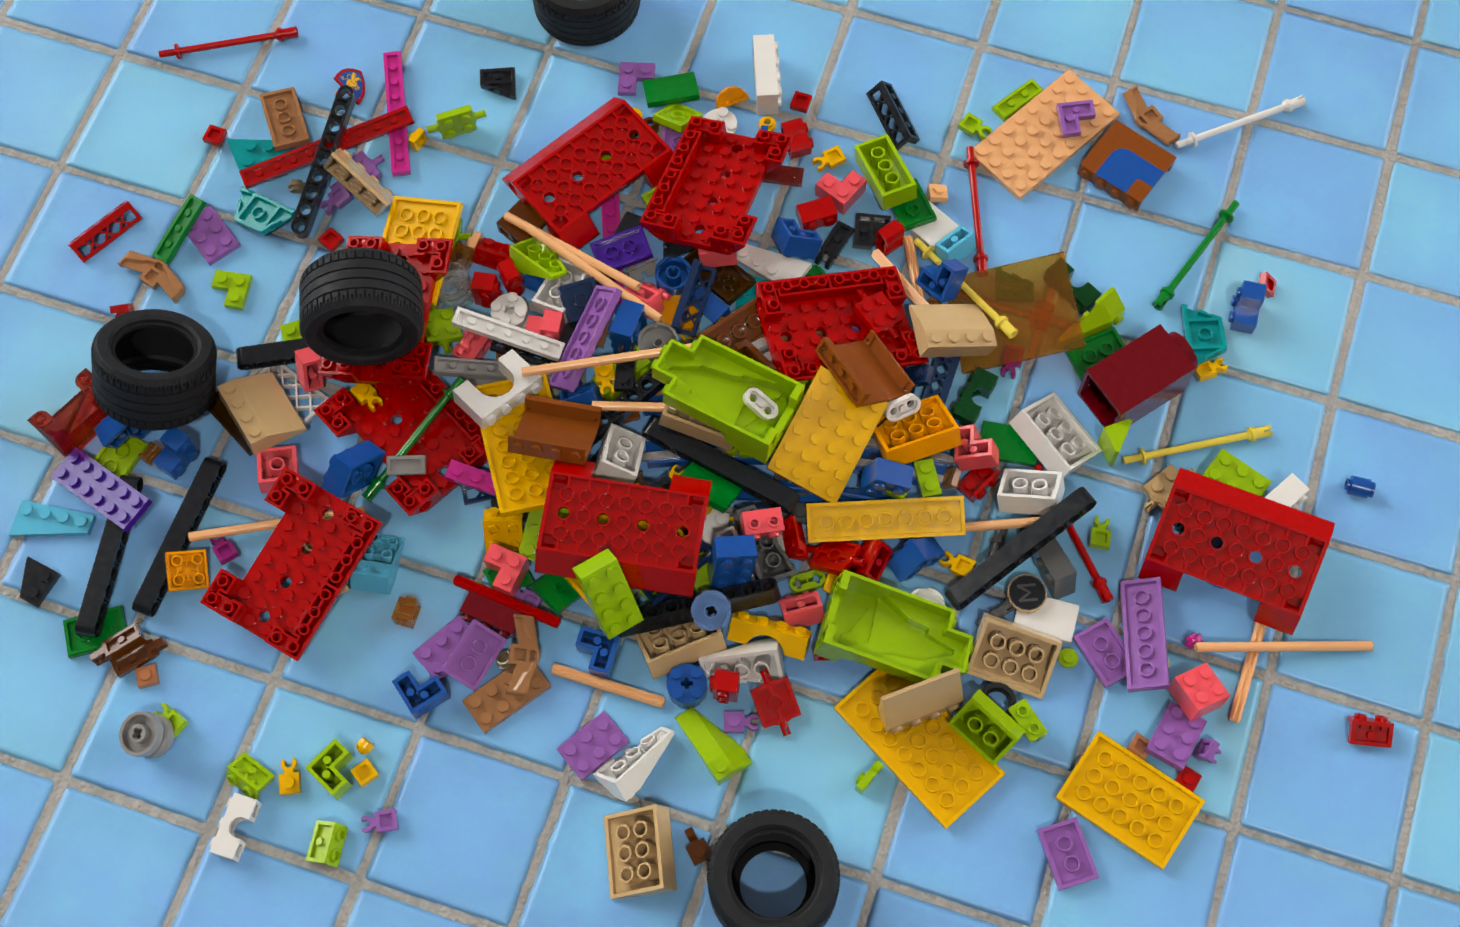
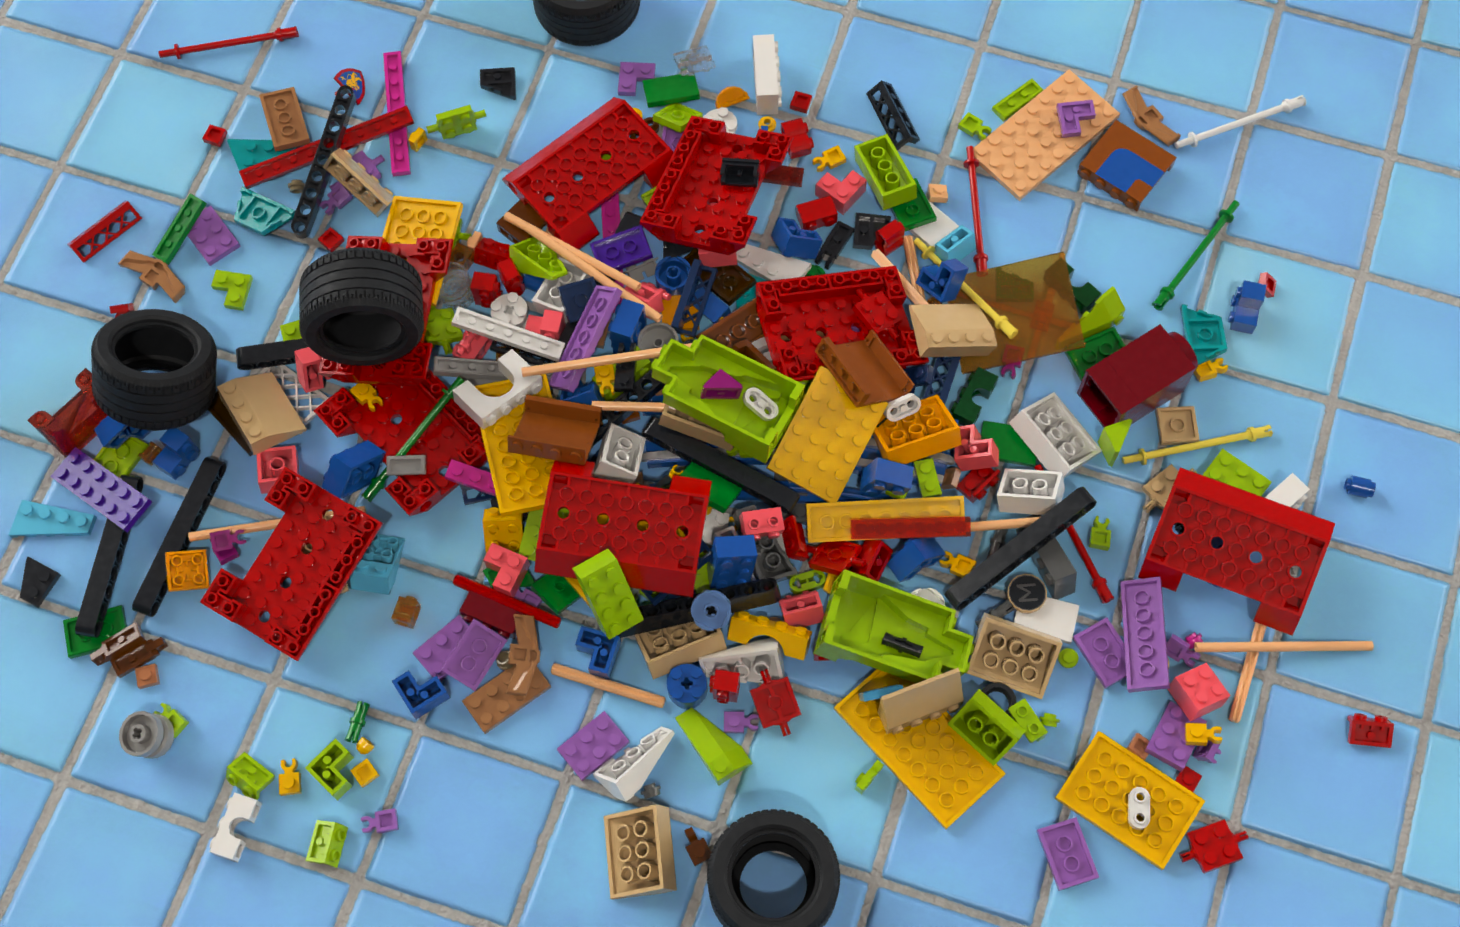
(223, 539): none -> magenta plate
(357, 722): none -> green pin
(650, 790): none -> dark grey plate
(691, 57): none -> clear plate
(721, 387): none -> magenta slope
(740, 172): none -> black hinge
(878, 693): none -> dark azure tile
(902, 645): none -> black pin
(910, 528): none -> clear red plate
(1049, 720): none -> lime plate
(1138, 807): none -> white plate
(1177, 425): none -> tan tile
(1178, 649): none -> medium lavender plate
(1199, 735): none -> yellow plate
(1214, 846): none -> red plate

